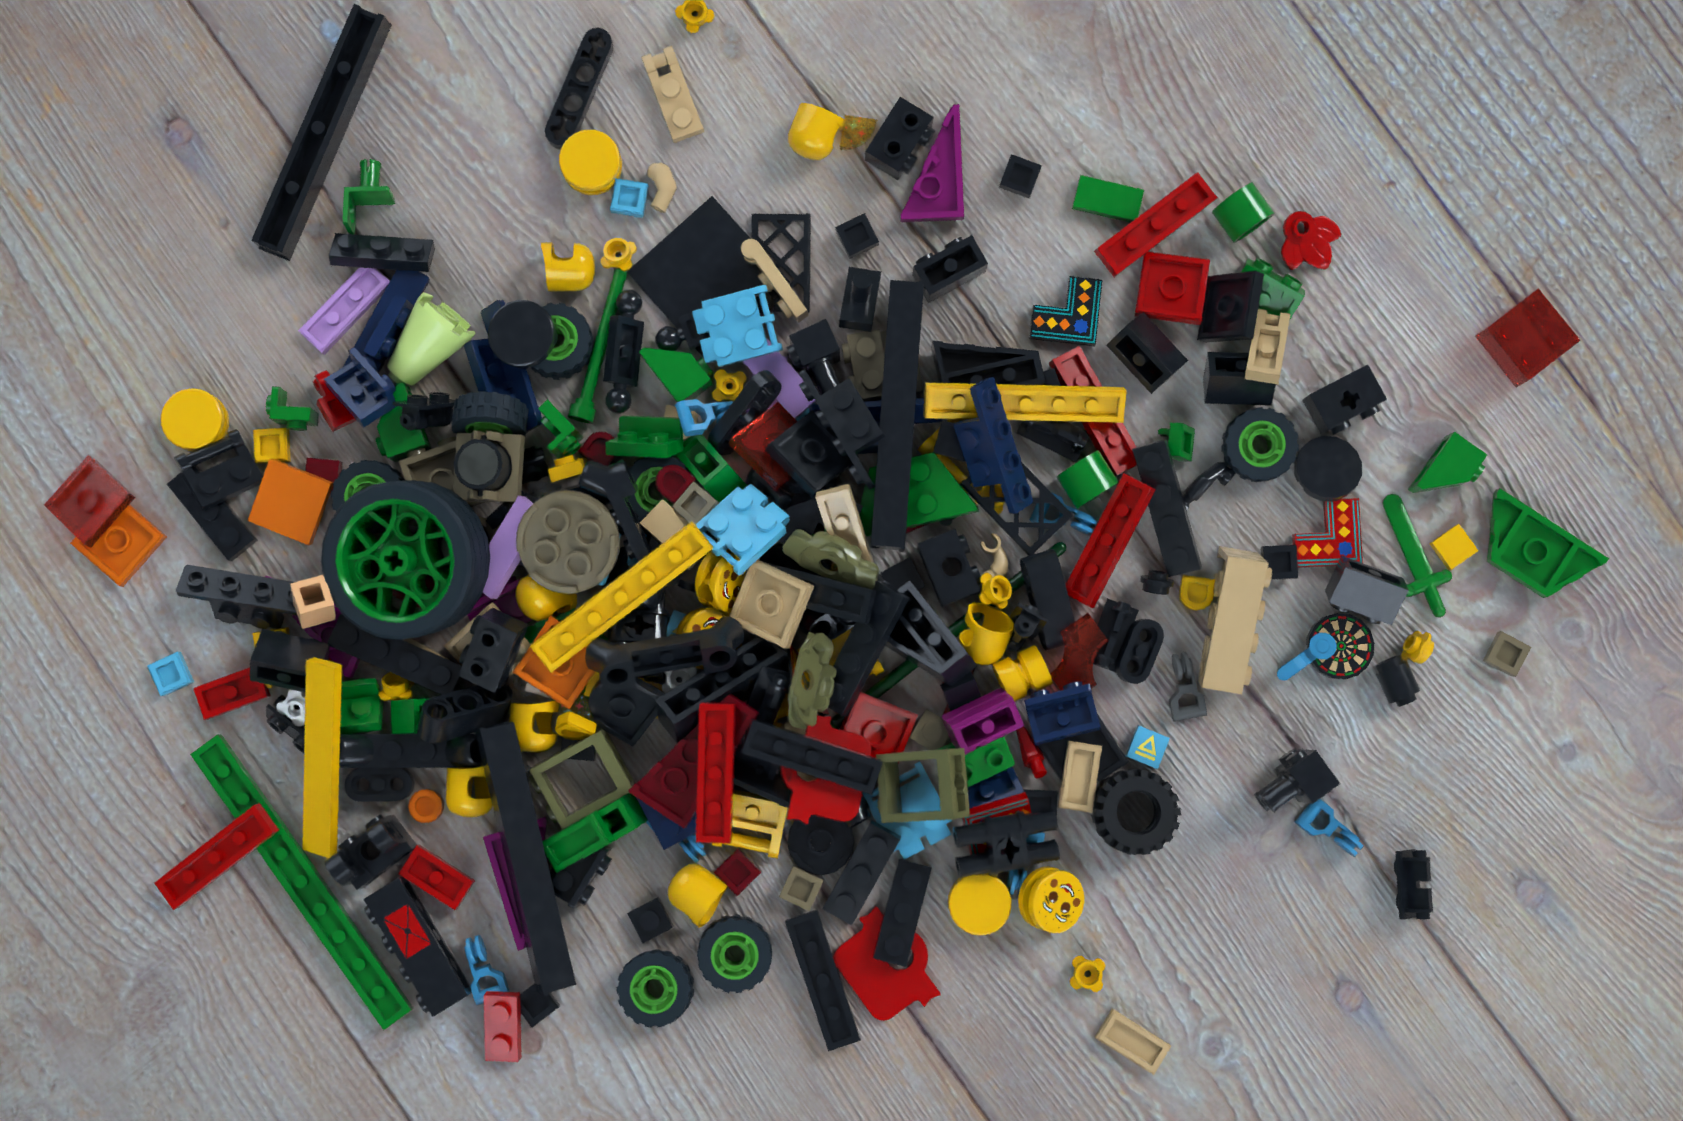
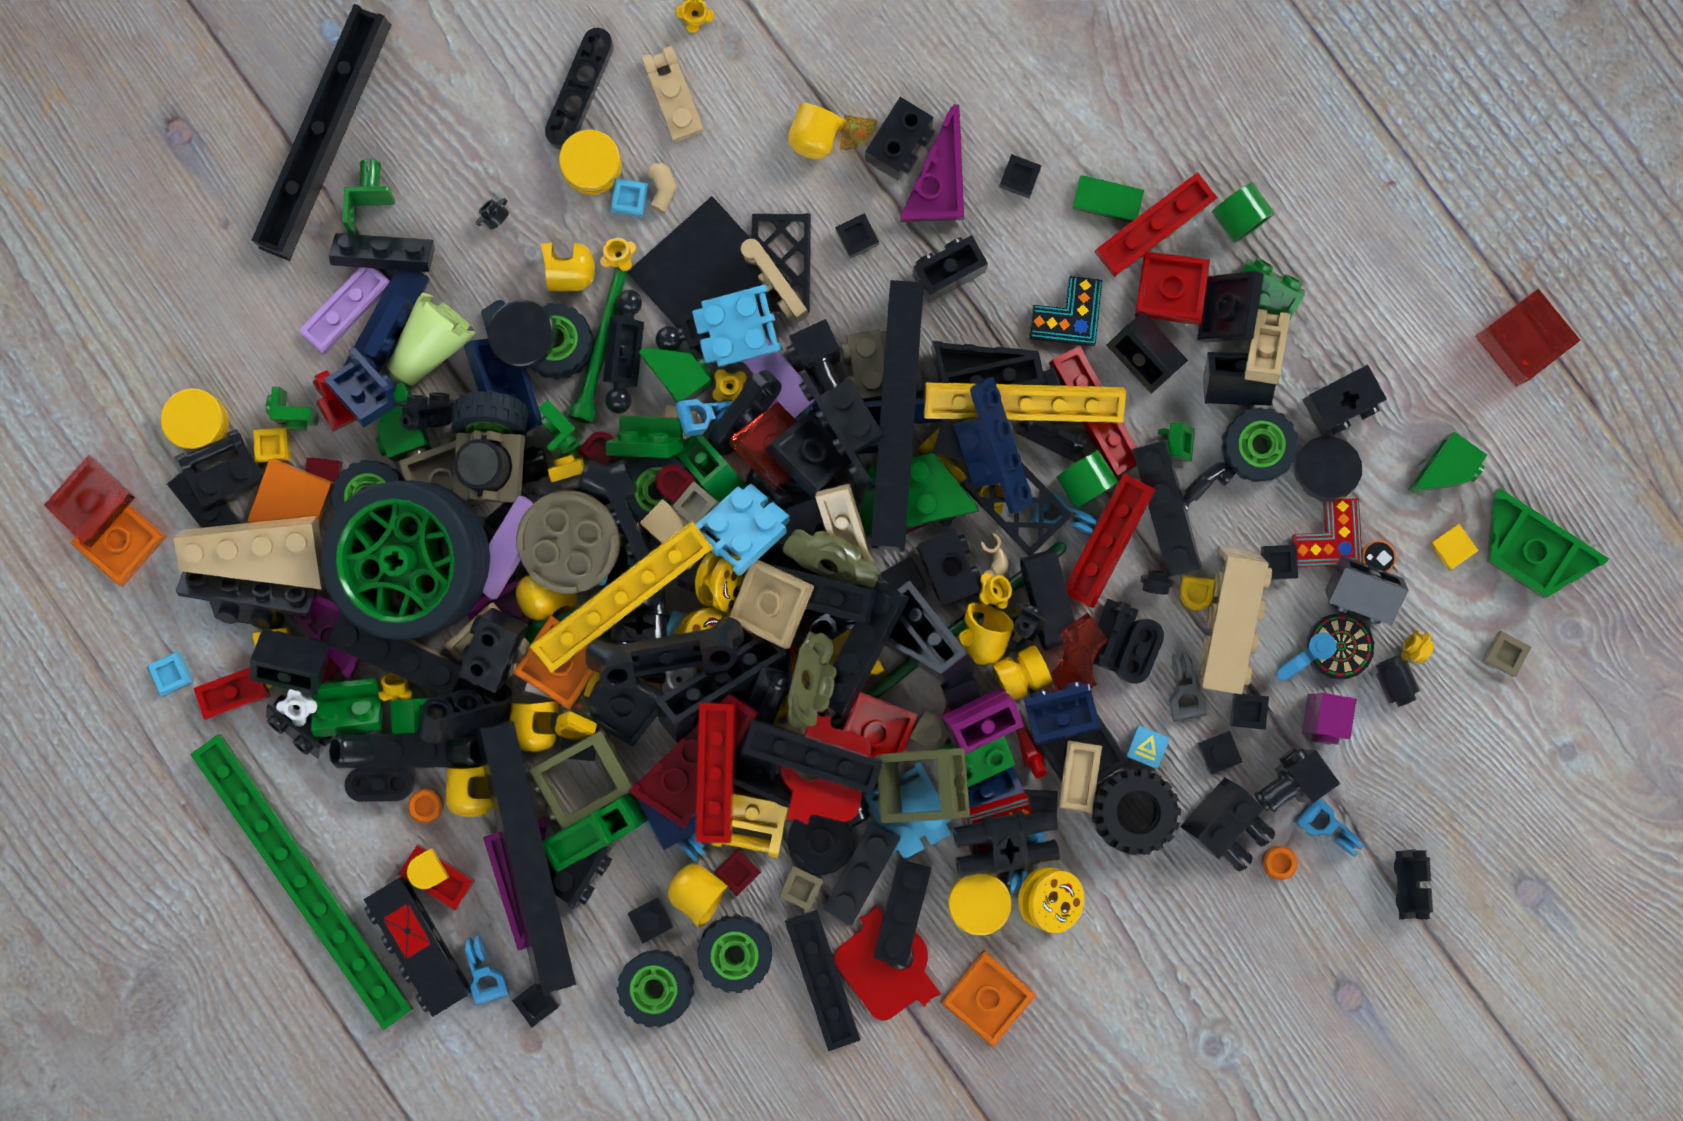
(216, 856): red plate -> none
(256, 551): none -> tan wedge
(313, 601): light nougat brick -> none
(321, 756): yellow tile -> none
(352, 861): black brick -> none
(426, 870): none -> yellow tile
(493, 213): none -> black plate
(502, 1026): plate -> none
(860, 299): black tile -> none
(988, 998): none -> orange tile
(1094, 980): yellow plate -> none
(1133, 1041): tan tile -> none
(1219, 752): none -> black plate
(1222, 820): none -> black brick
(1249, 711): none -> black plate
(1279, 862): none -> orange tile
(1313, 244): red plate -> none
(1328, 717): none -> magenta brick
(1379, 555): none -> black tile
(1425, 579): green sword -> none

